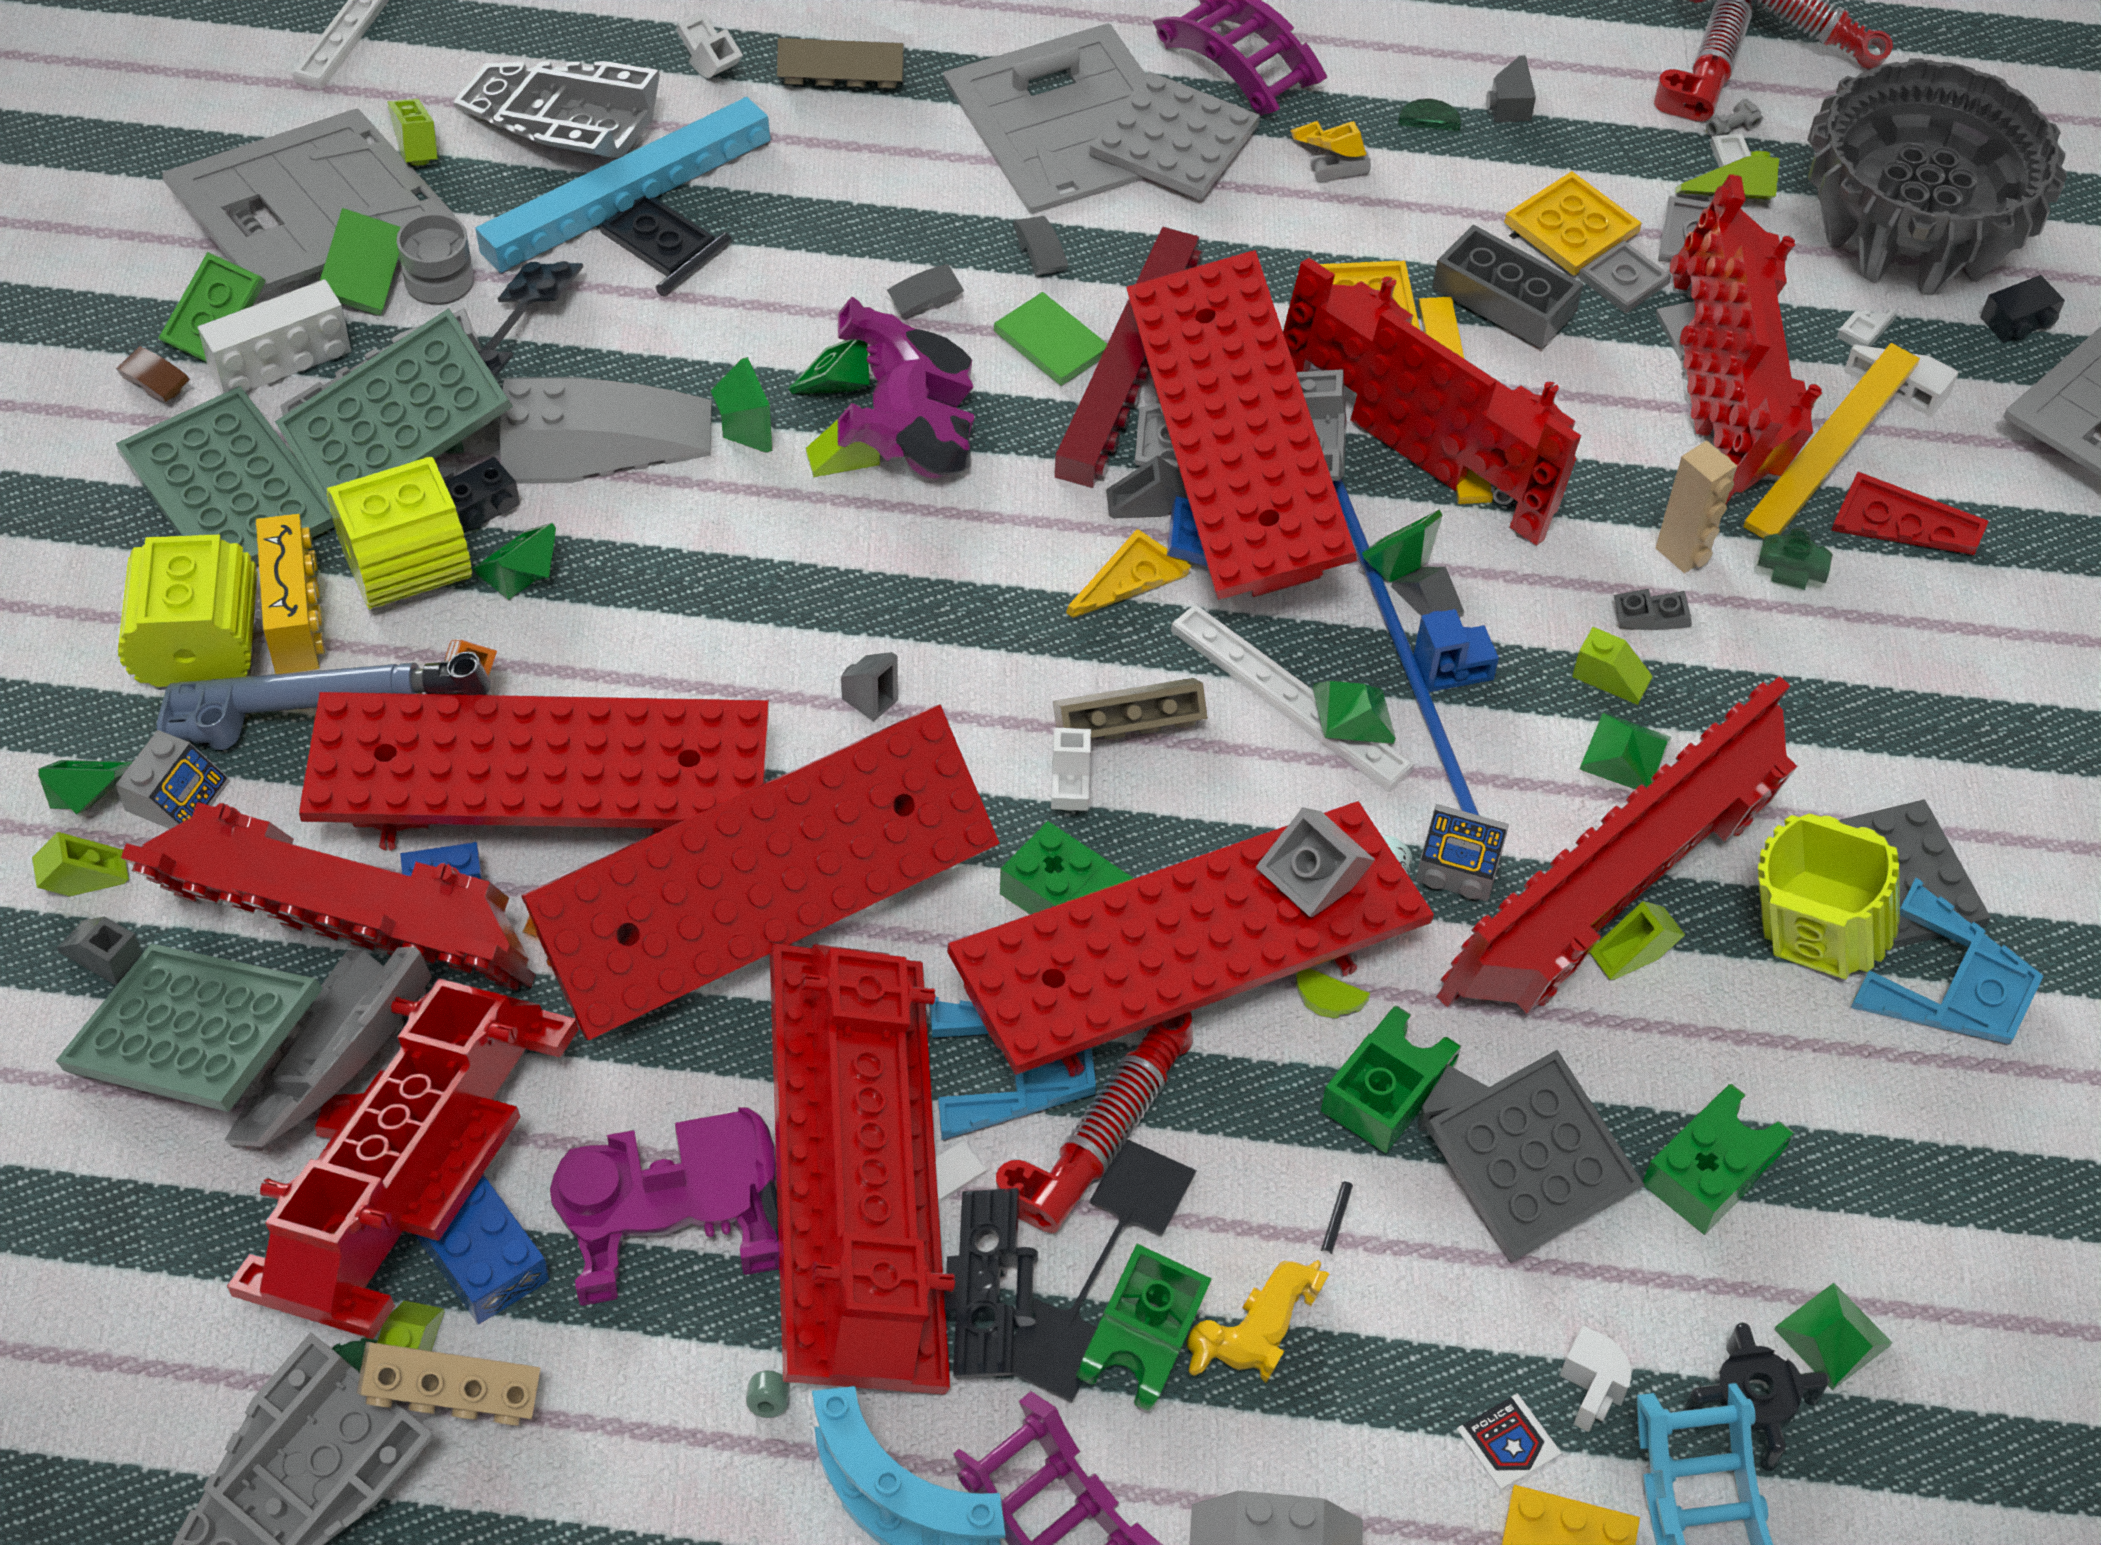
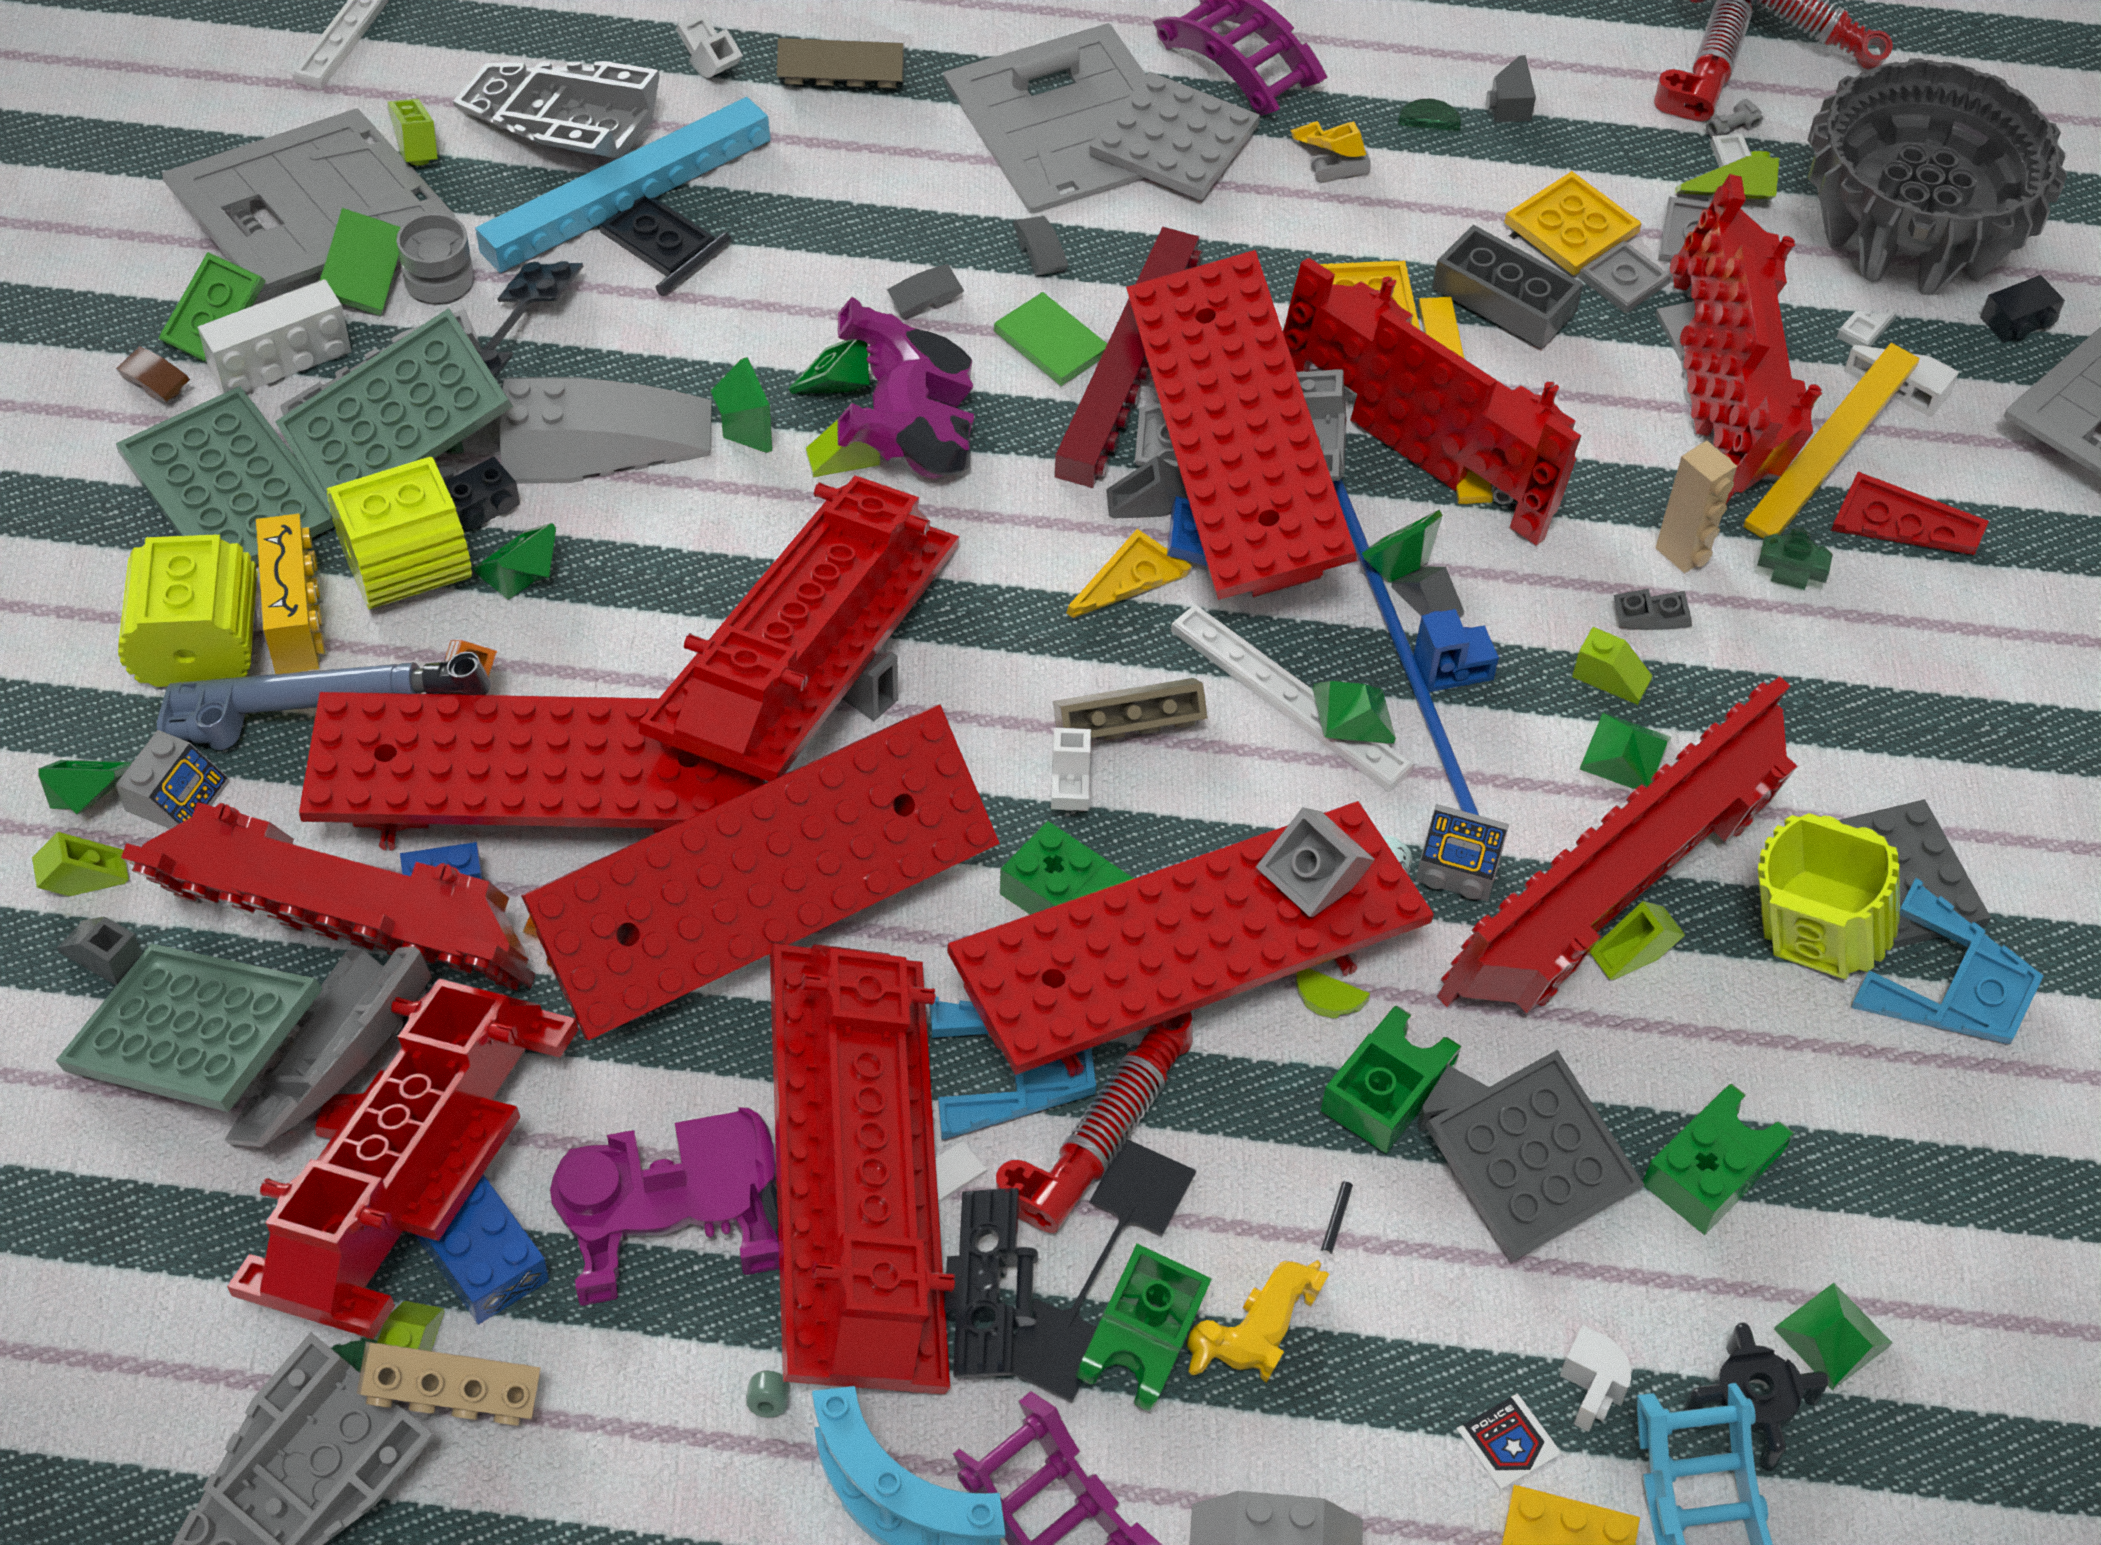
(802, 631): none -> red piece

